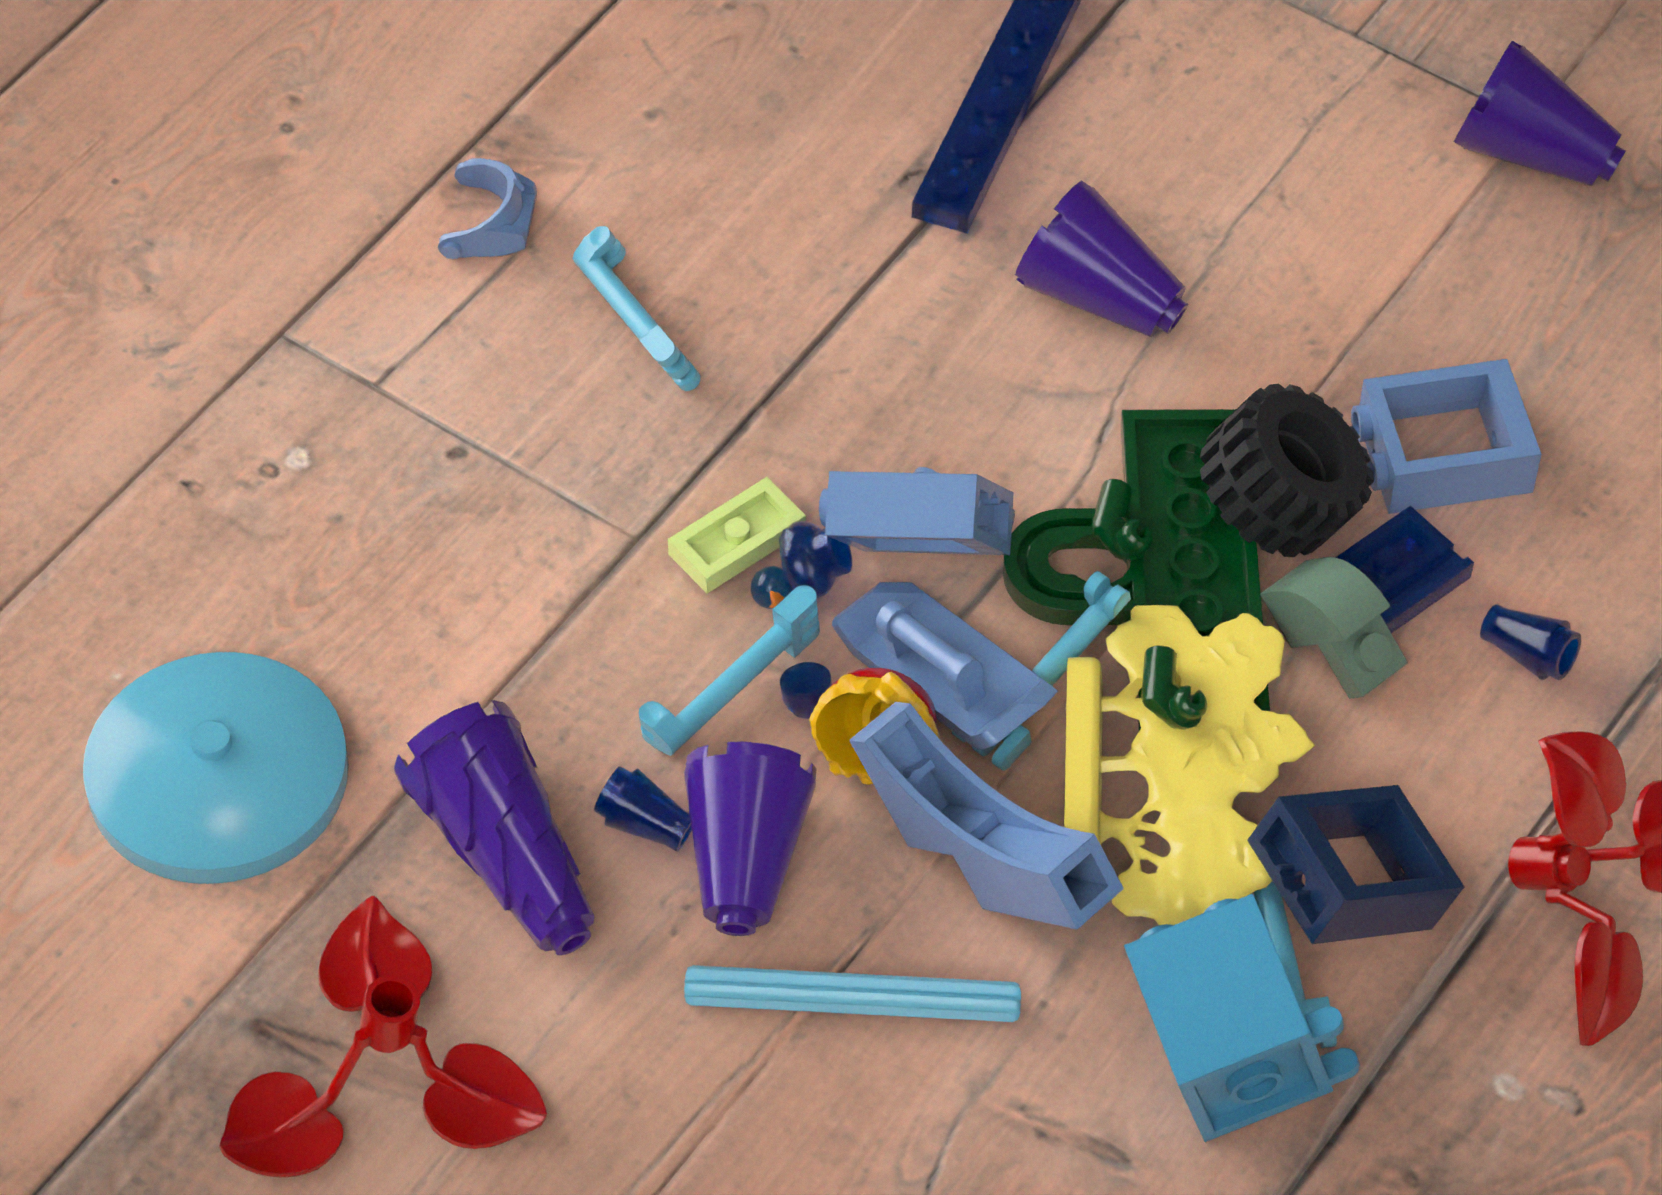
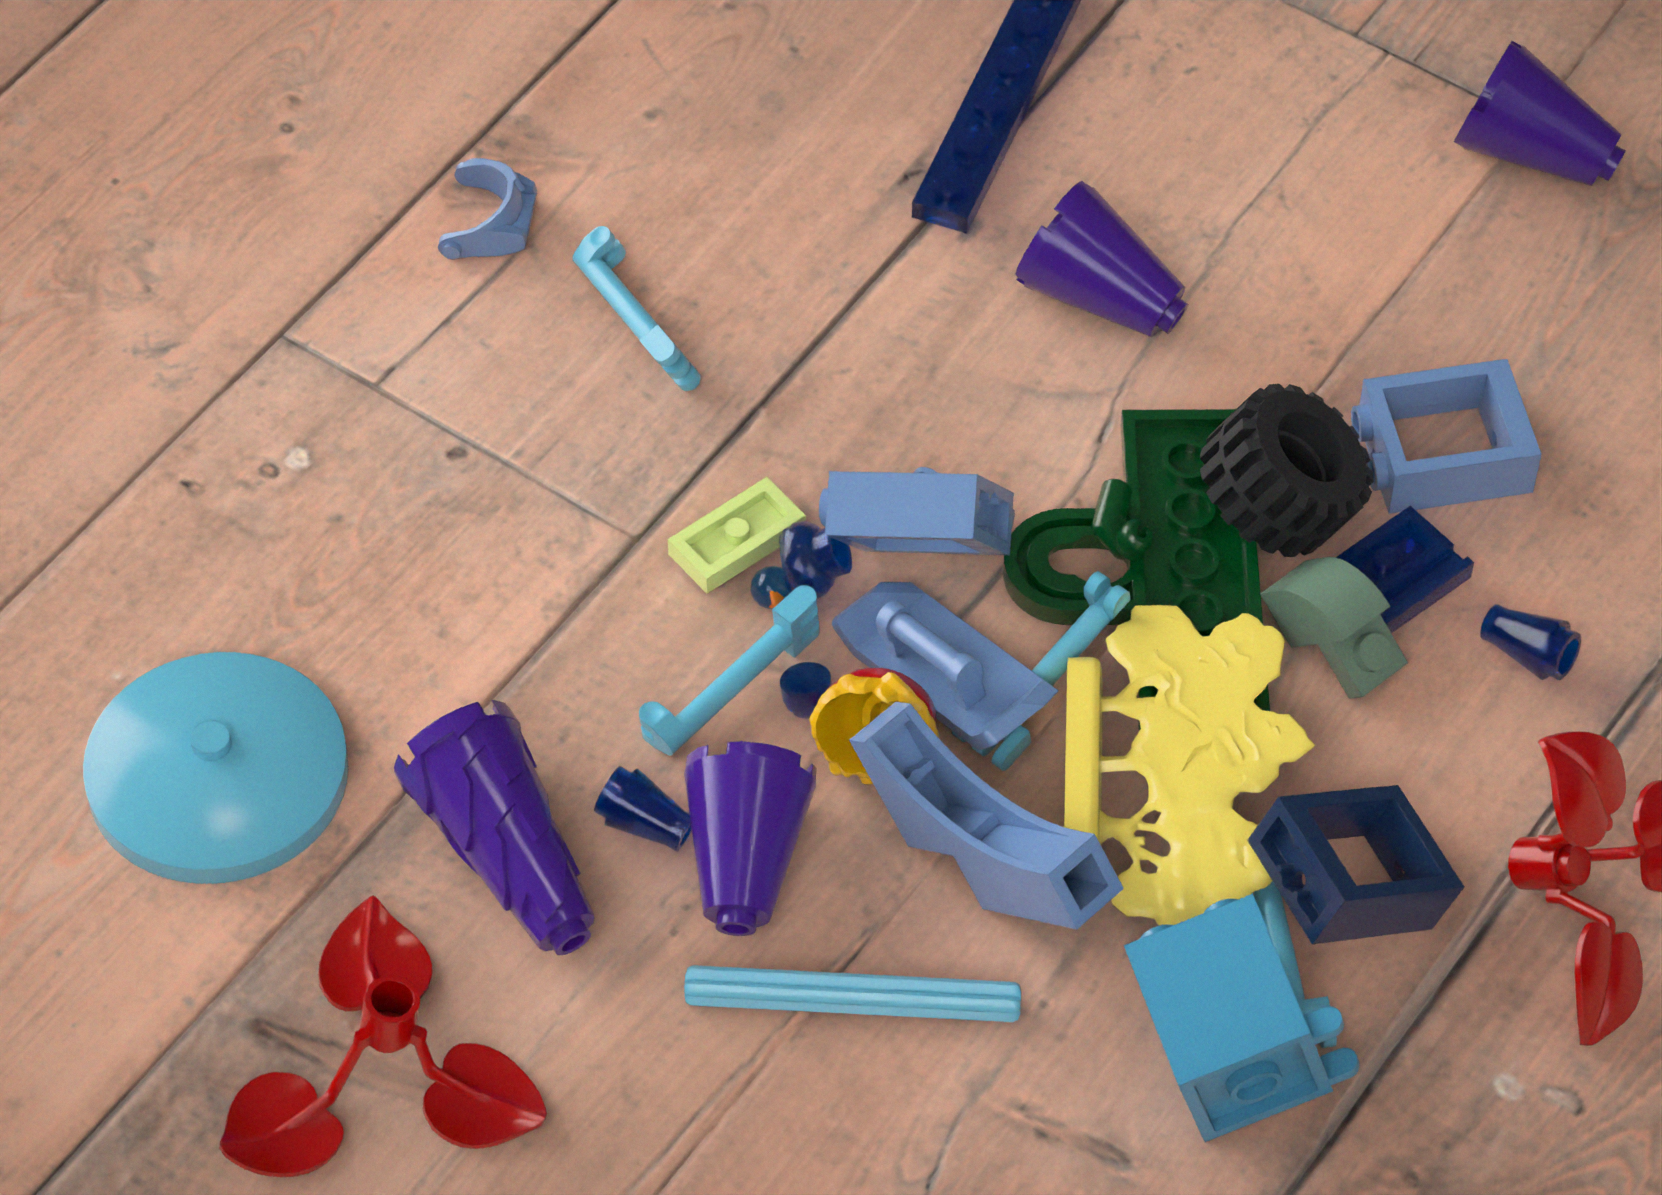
(1163, 696): dark green arm -> none

